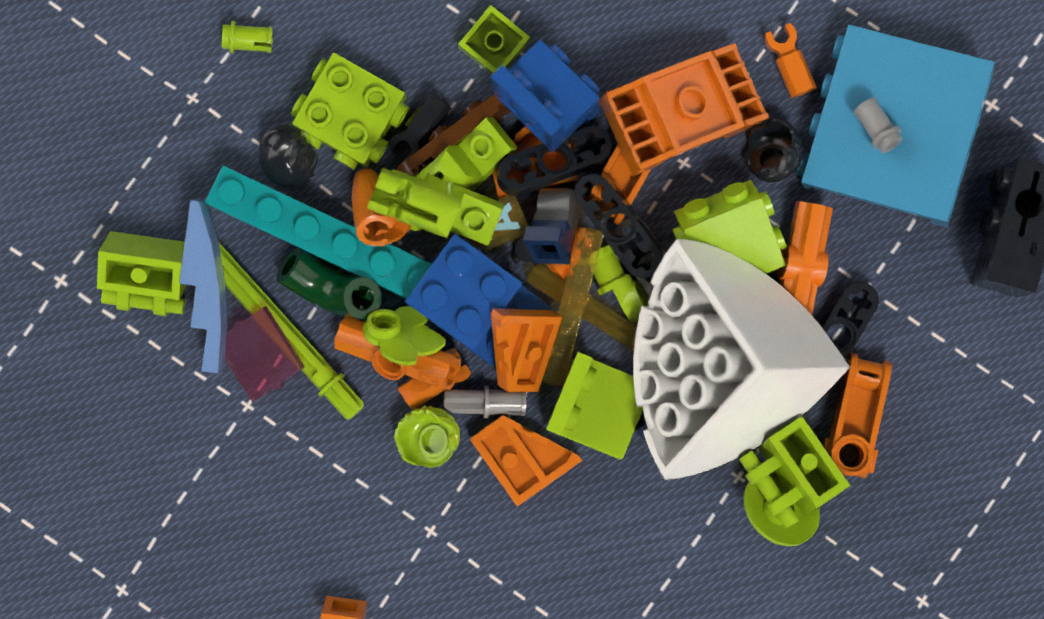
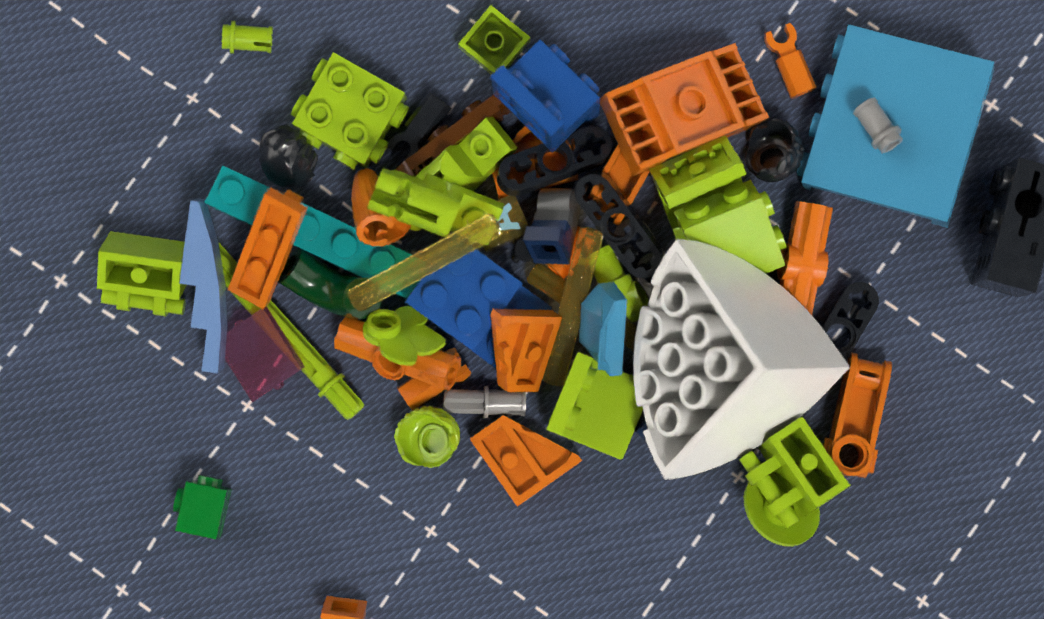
(202, 507): none -> green brick
(268, 246): none -> orange plate
(425, 262): none -> clear yellow axle
(604, 326): none -> dark azure slope
(696, 175): none -> lime bracket

